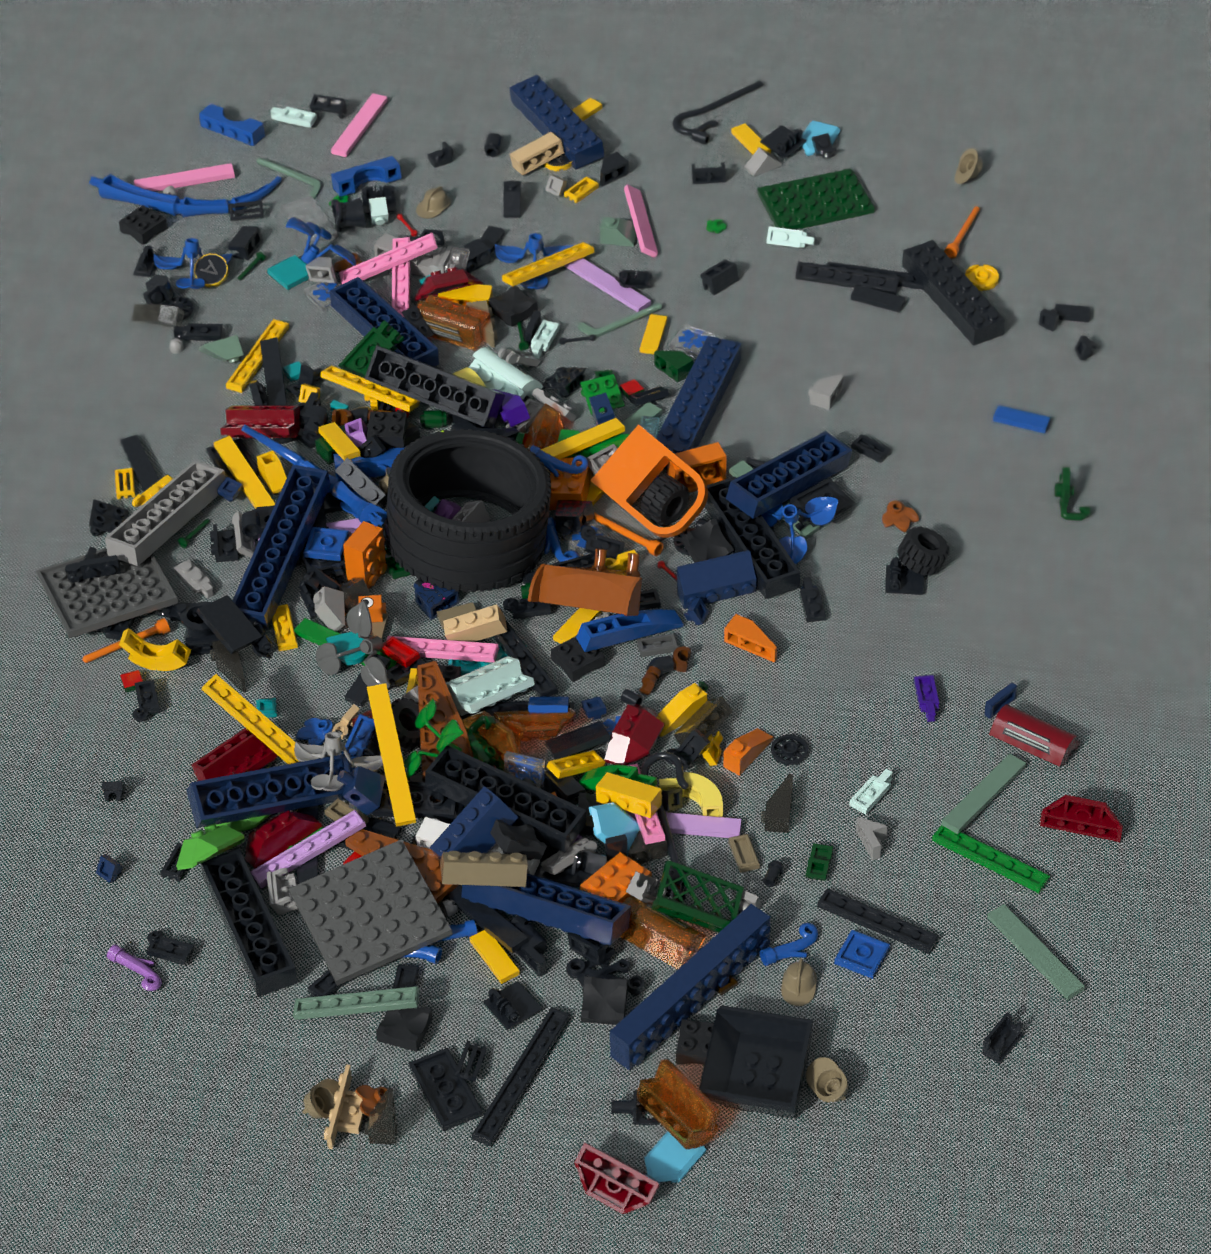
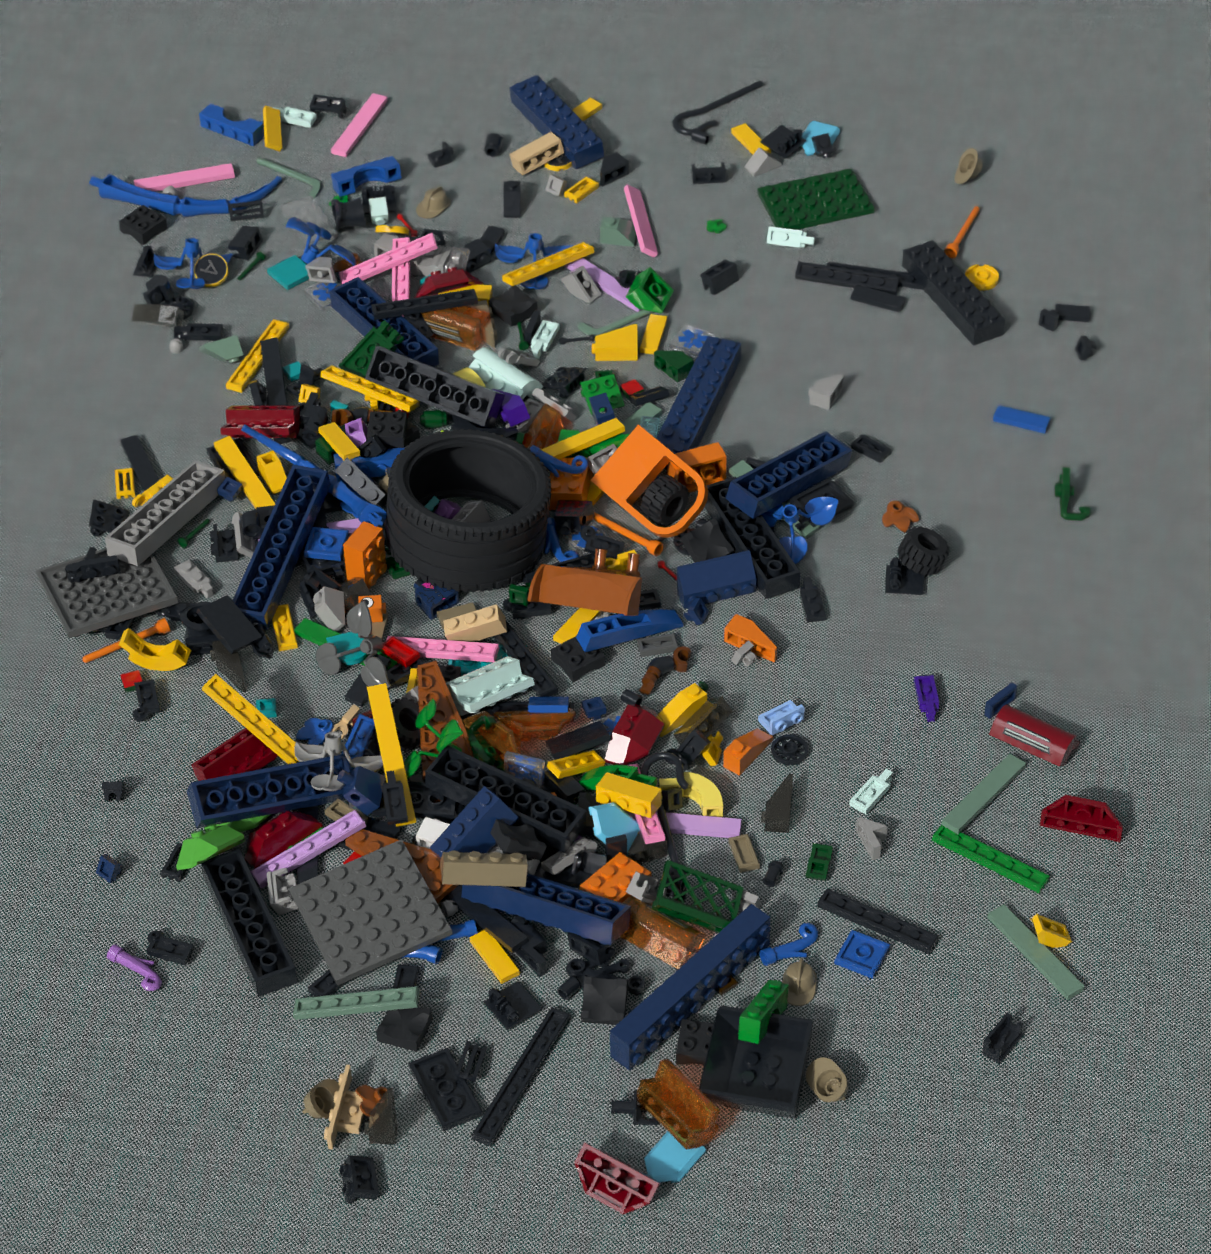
(272, 128): none -> yellow tile
(359, 1178): none -> black bracket
(391, 230): none -> yellow tile
(394, 800): none -> black hinge
(424, 304): none -> black tile
(518, 595): none -> dark green tile
(568, 988): none -> black hinge
(581, 285): none -> light grey slope
(617, 345): none -> yellow slope
(649, 292): none -> green slope
(744, 654): none -> light grey tile
(756, 1016): none -> green arch
(782, 717): none -> light blue bracket
(1050, 932): none -> yellow slope

